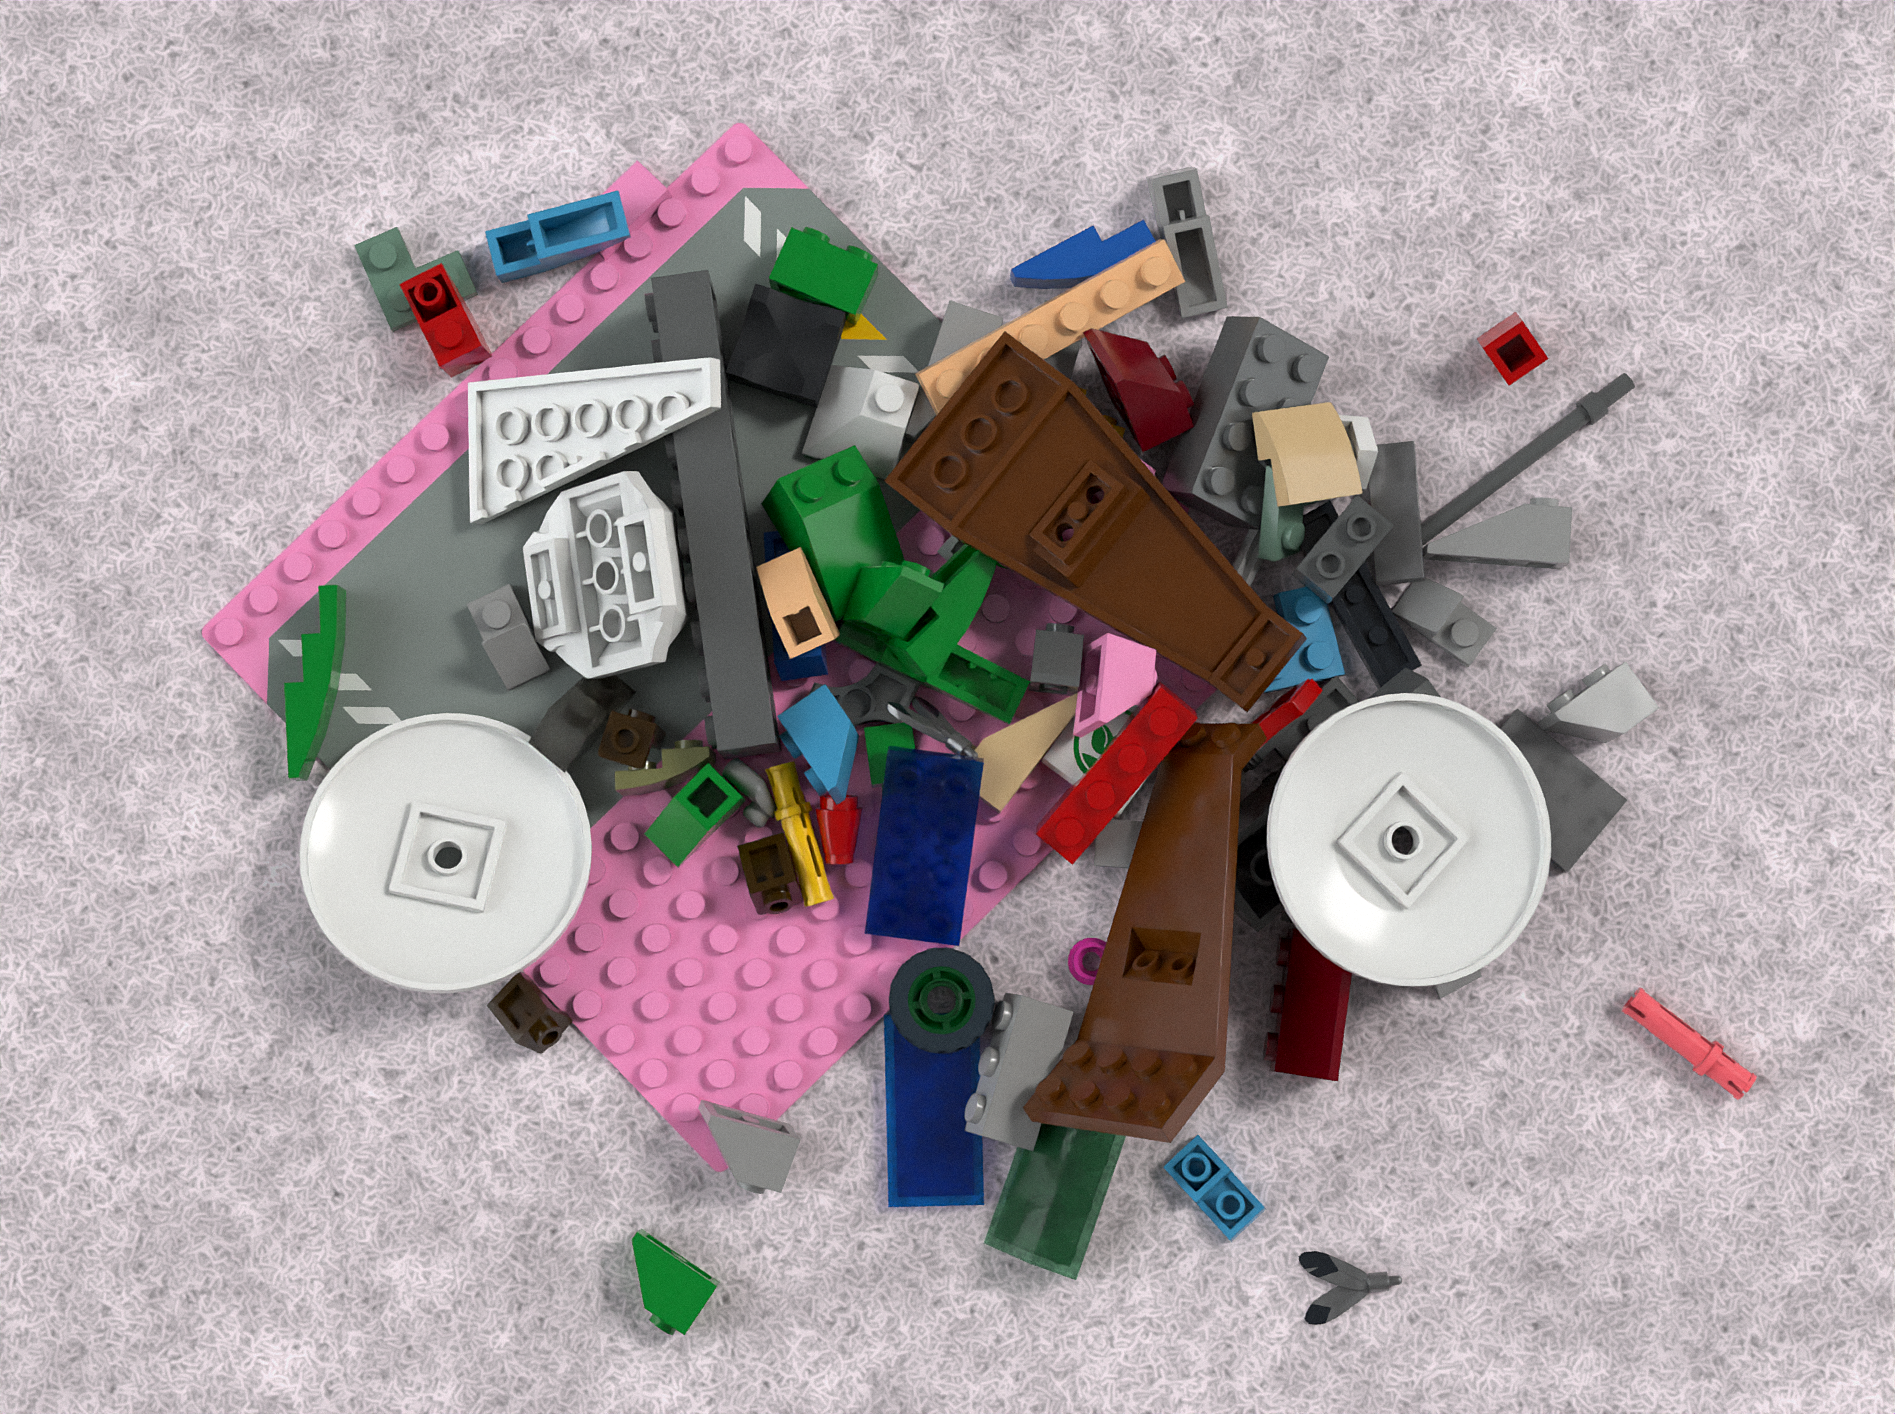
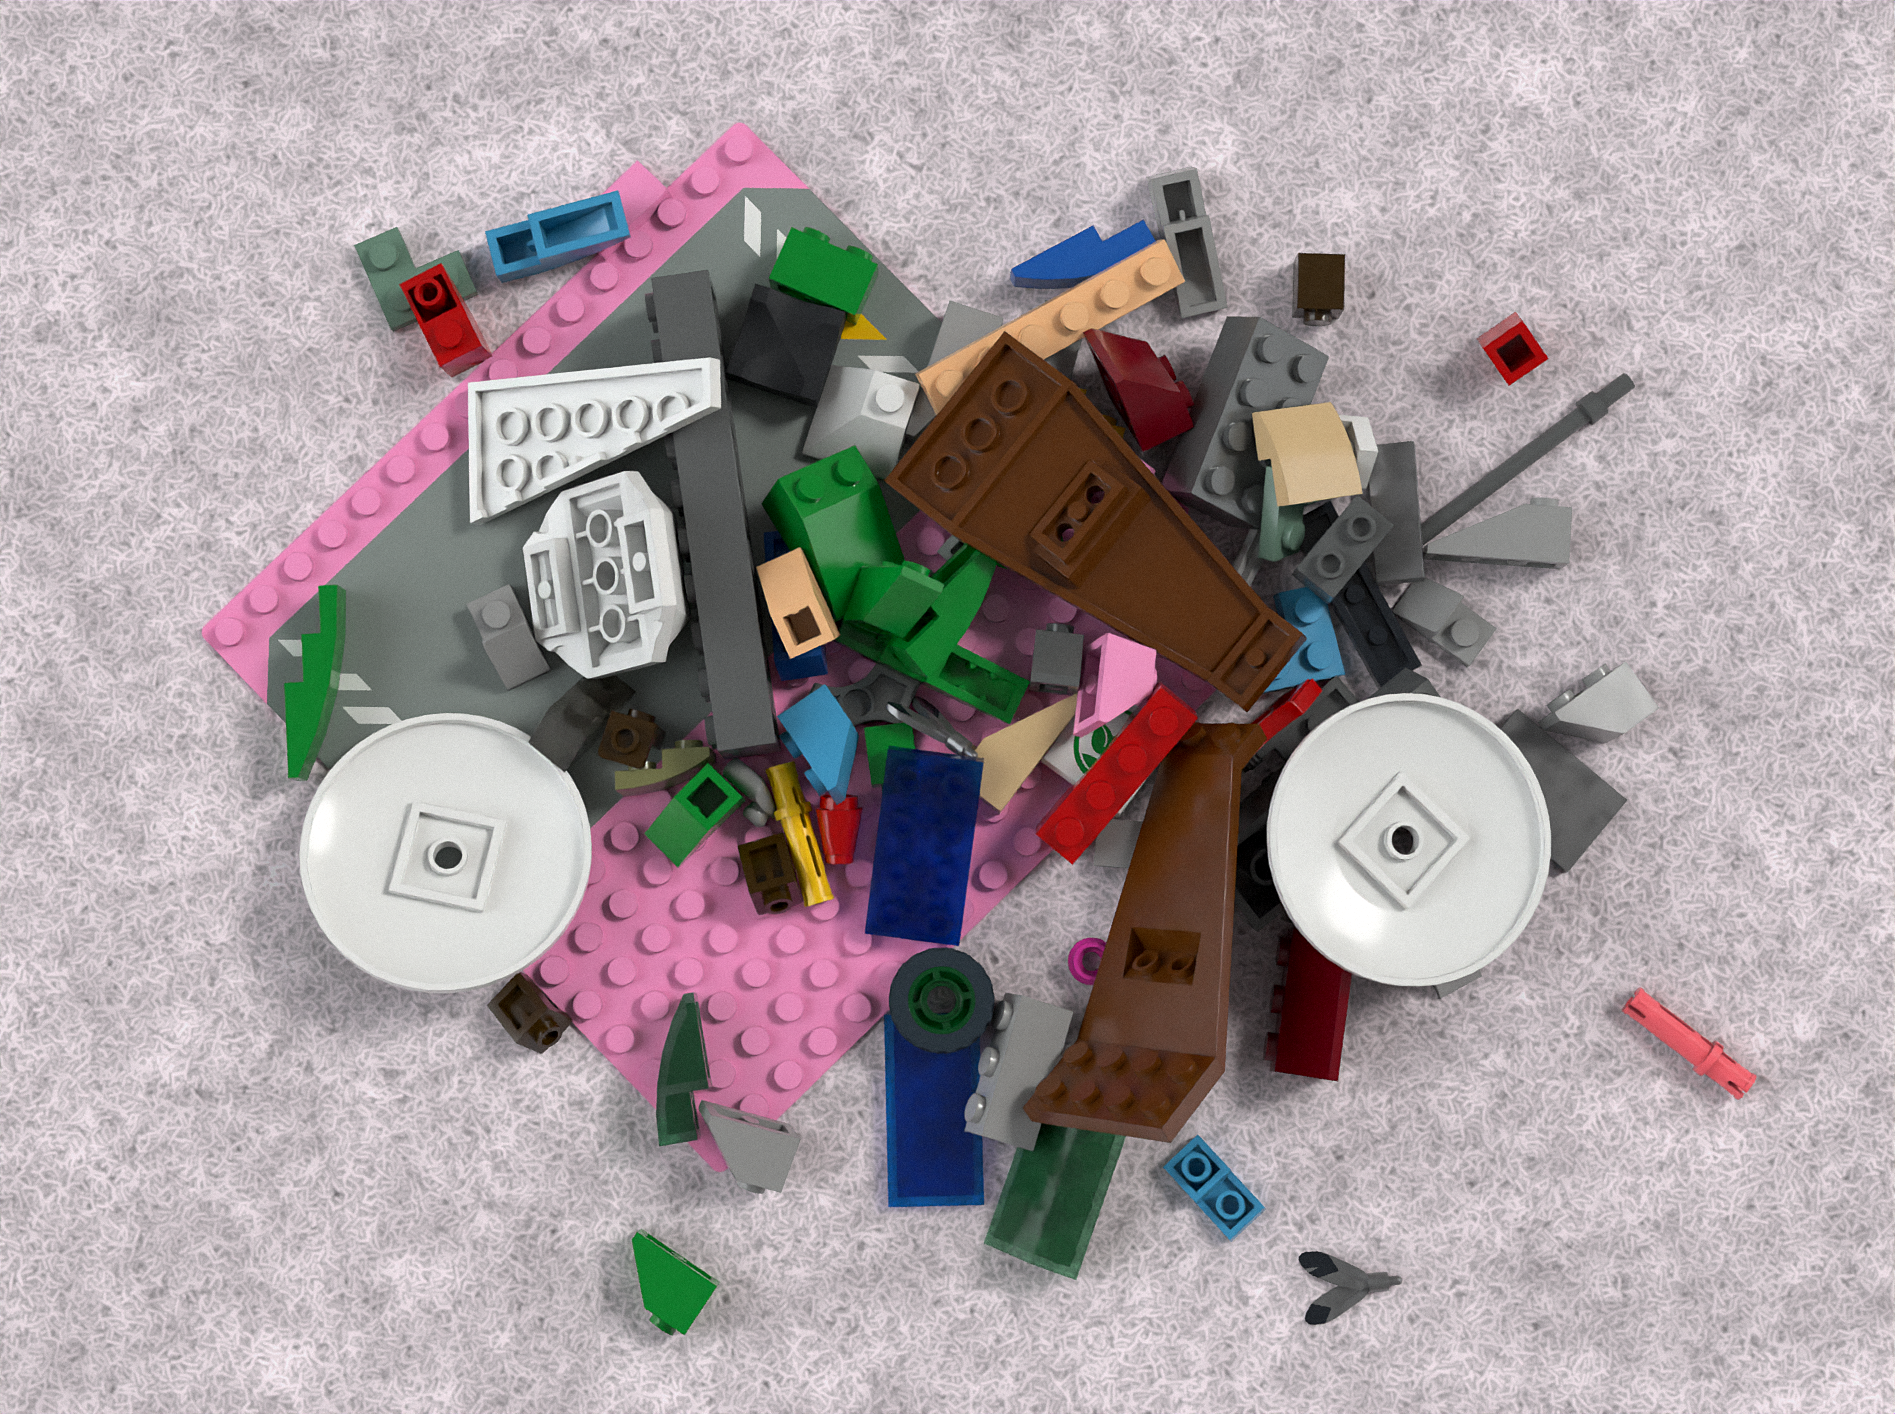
(681, 1072): none -> clear green slope
(1318, 288): none -> dark brown brick

